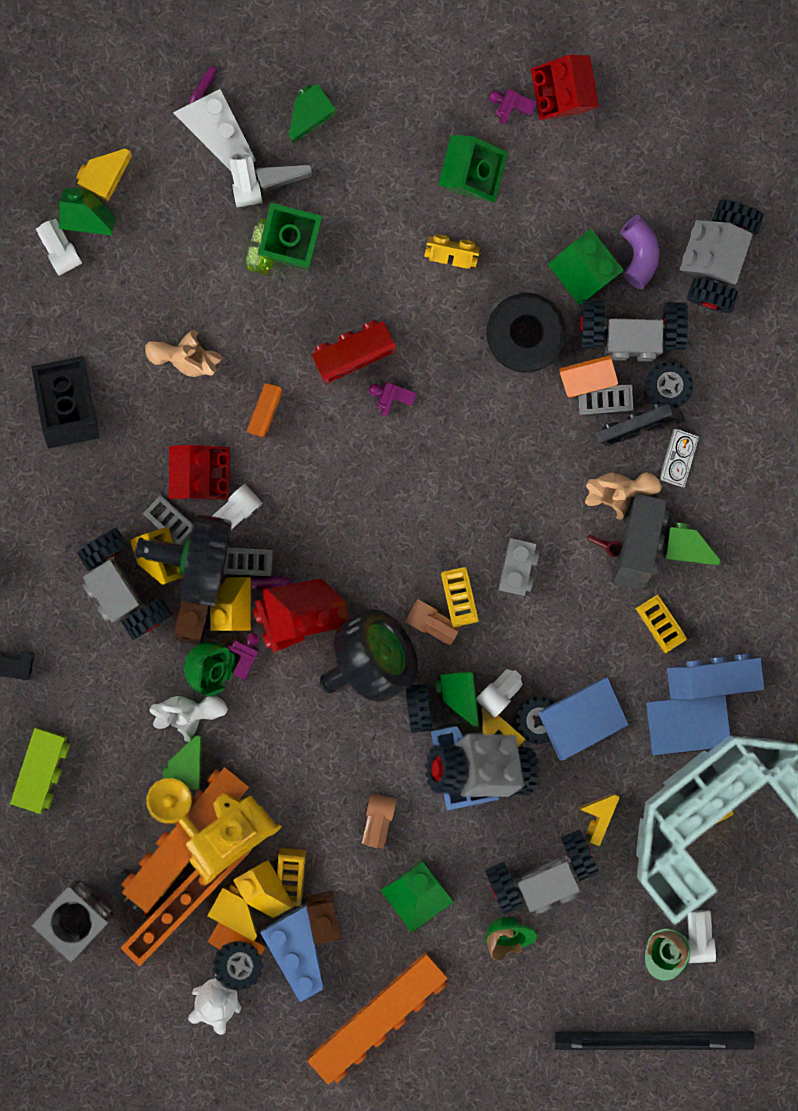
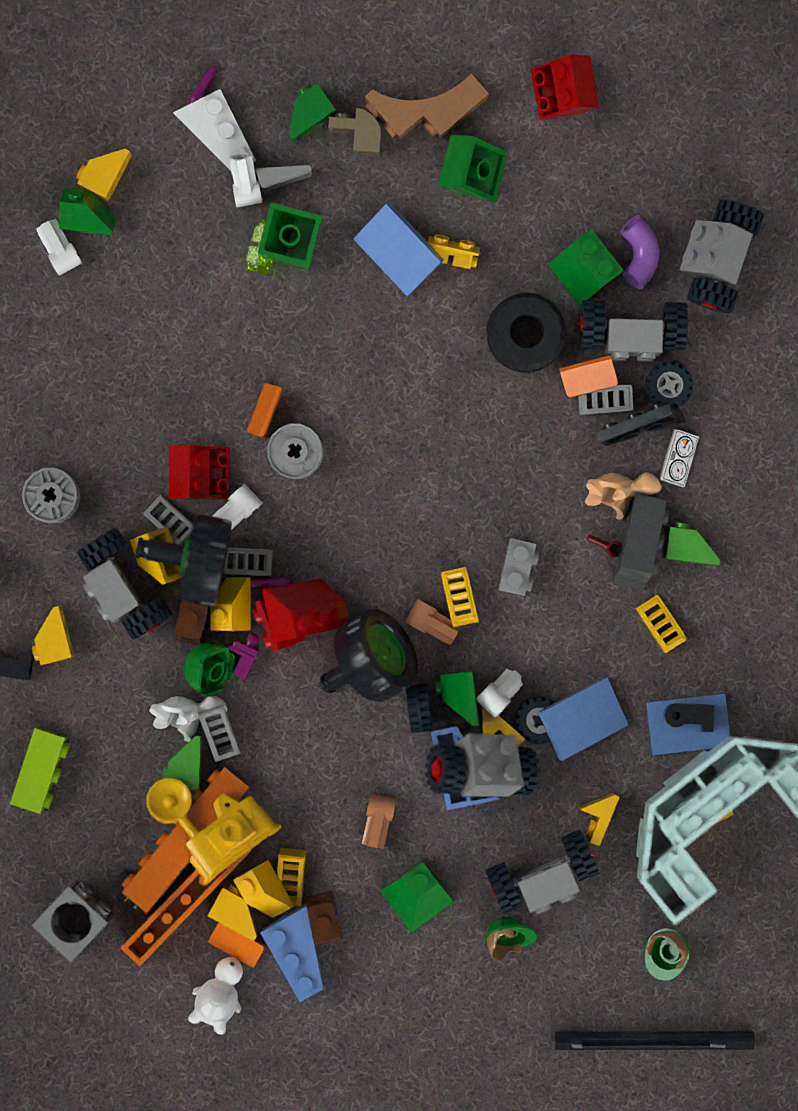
(35, 496): none -> light grey wheel
(53, 639): none -> yellow slope
(65, 402): black slope -> none
(186, 357): light nougat animal -> none
(224, 751): none -> light grey slope
(246, 969): black wheel -> none
(279, 449): none -> light grey wheel
(353, 351): red slope -> none
(365, 130): none -> dark tan brick
(377, 1018): orange brick -> none
(388, 393): magenta piece -> none
(398, 249): none -> medium blue tile
(439, 112): none -> medium nougat arch
(511, 100): magenta piece -> none
(680, 714): none -> black leg
(700, 937): white piece -> none
(715, 678): medium blue wedge -> none

